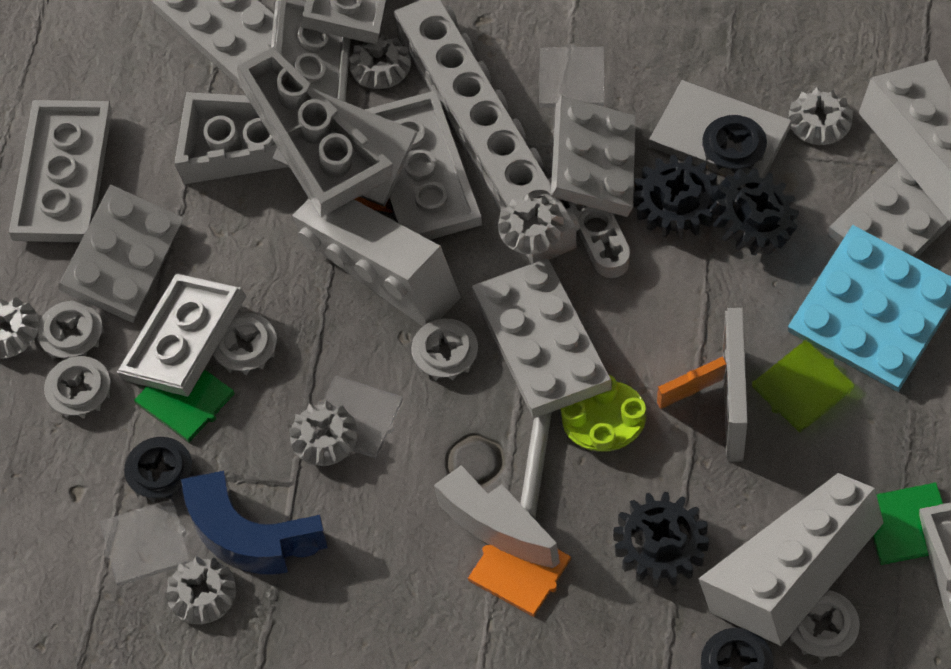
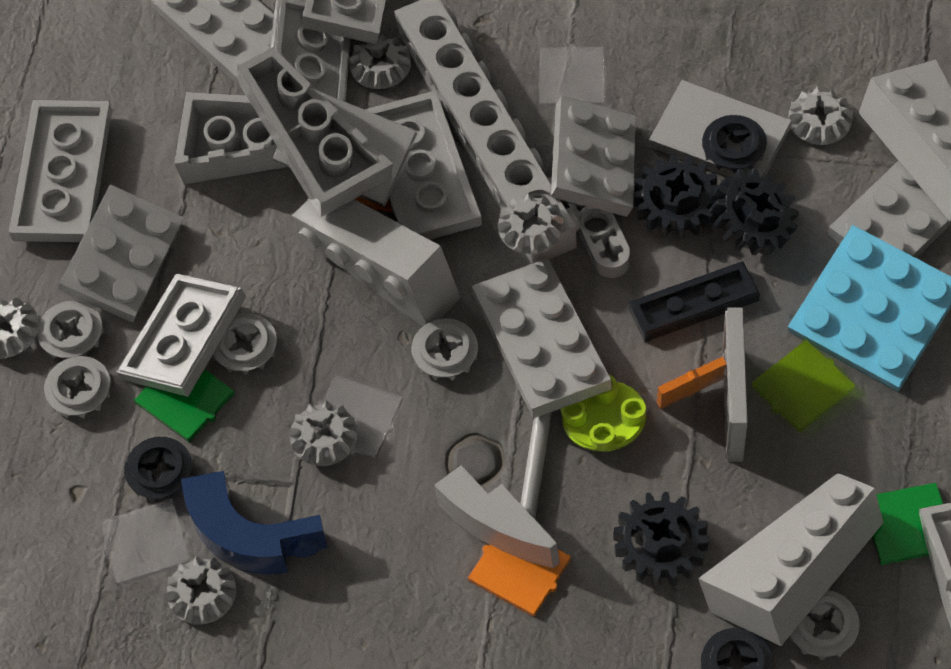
(693, 301): none -> black tile

